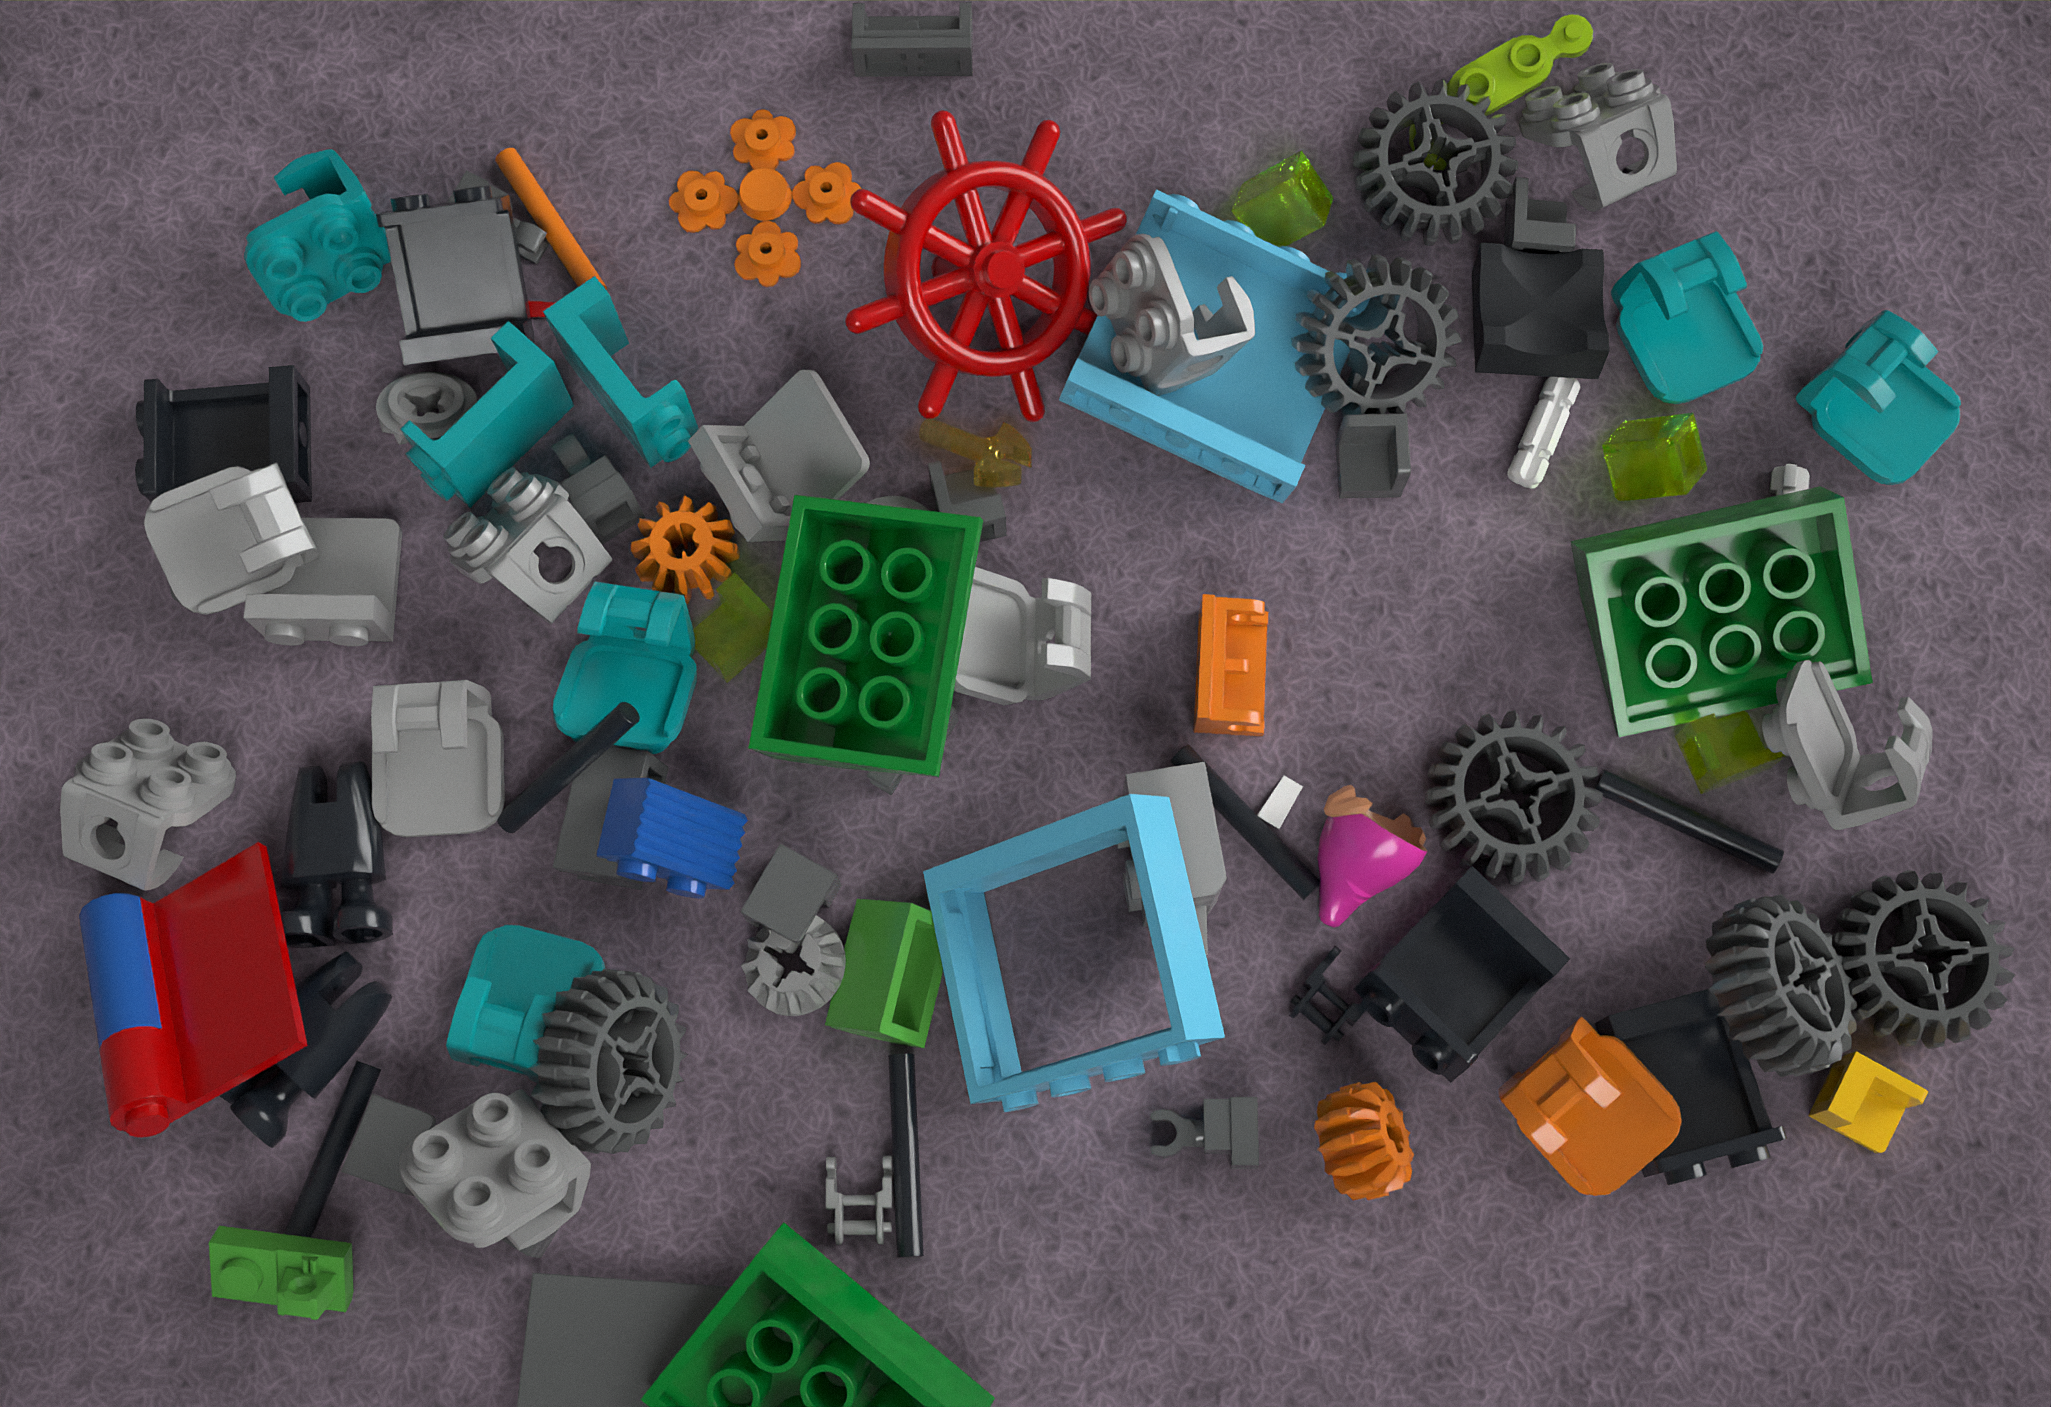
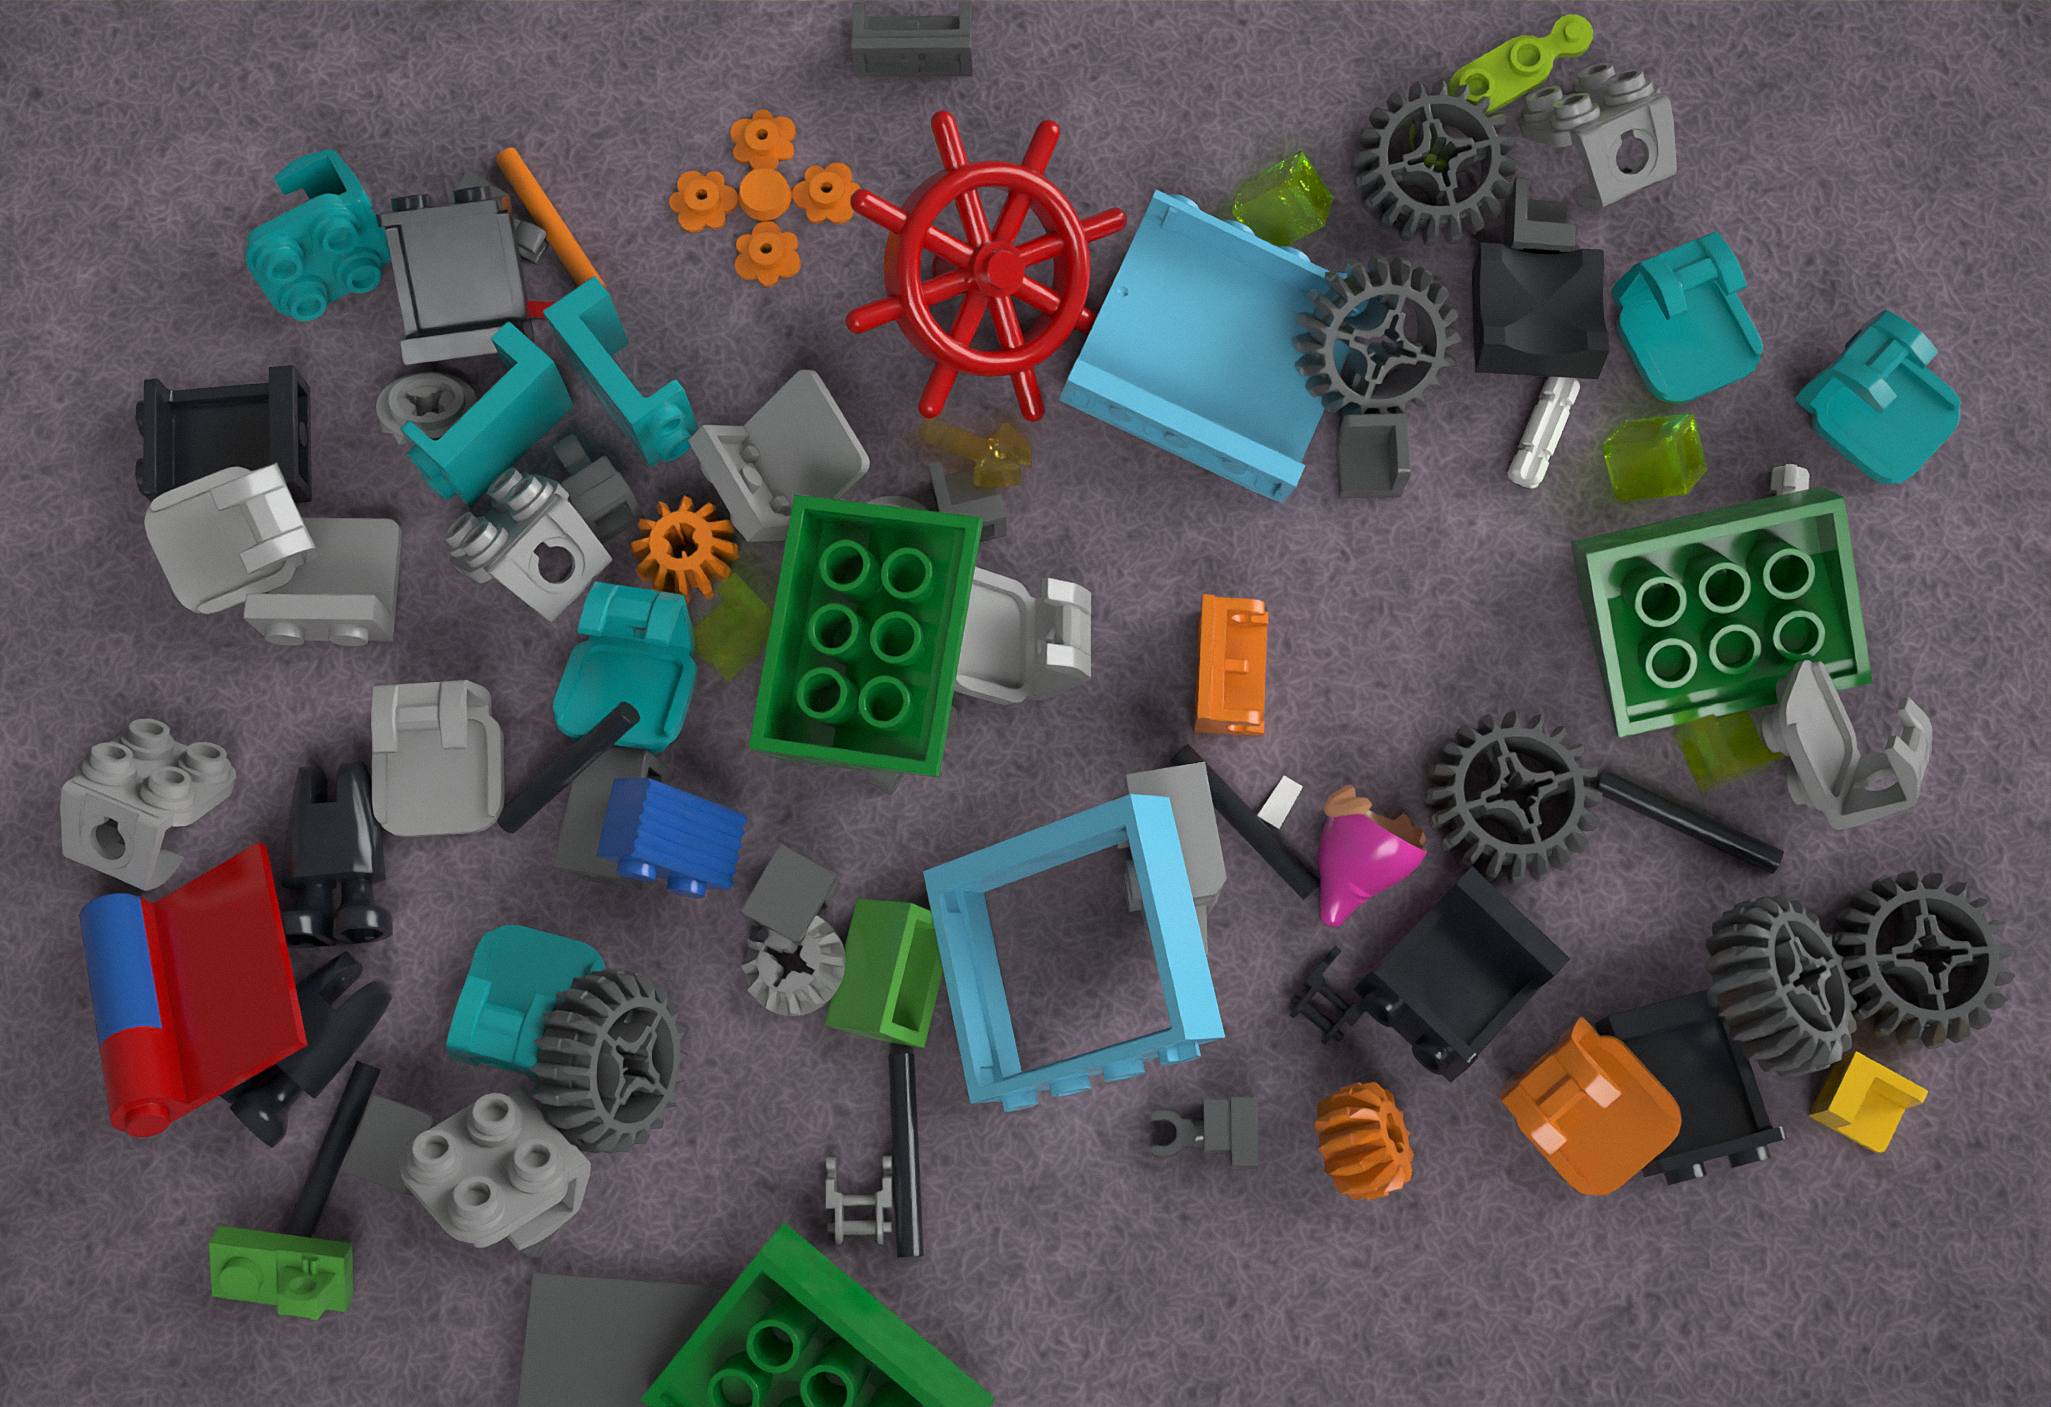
(1156, 321): light grey piece -> none

